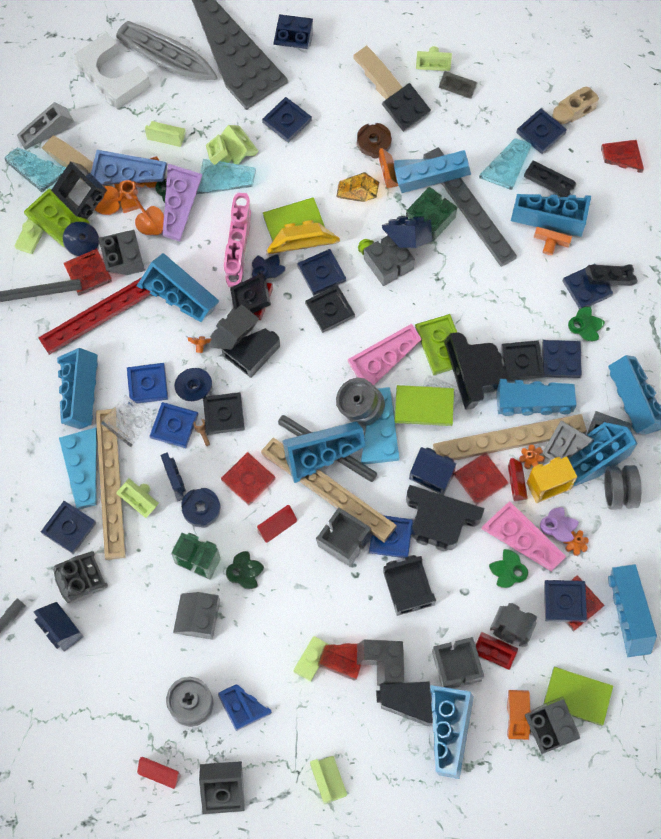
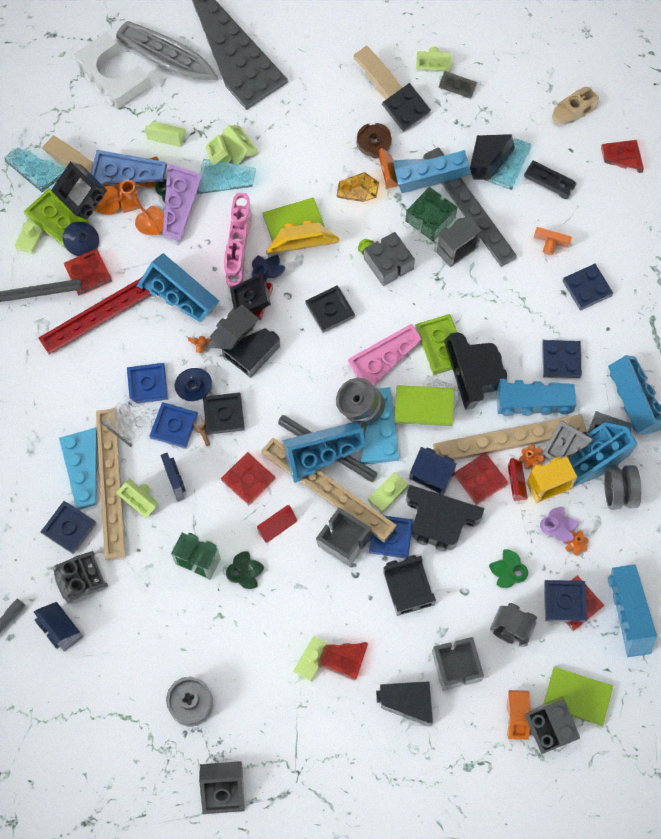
(48, 123): light grey slope -> none
(77, 387): dark azure wedge -> none
(121, 253): dark grey slope -> none
(158, 772): red slope -> none
(197, 615): dark grey slope -> none
(202, 518): dark blue plate -> none
(242, 707): blue wing -> none
(287, 119): dark blue plate -> none
(294, 31): dark blue slope -> none
(321, 272): dark blue plate -> none
(328, 779): yellowish green panel -> none
(387, 657): dark grey brick -> none
(388, 492): none -> yellowish green tile
(409, 232): dark blue slope -> none
(450, 727): dark azure wedge -> none
(458, 240): none -> dark grey piece
(490, 154): none -> black slope
(496, 650): red slope -> none
(522, 360): black plate -> none
(522, 535): bright pink wing -> none
(541, 131): dark blue plate -> none
(552, 212): dark azure wedge -> none
(588, 324): green plate -> none
(611, 275): black plate -> none

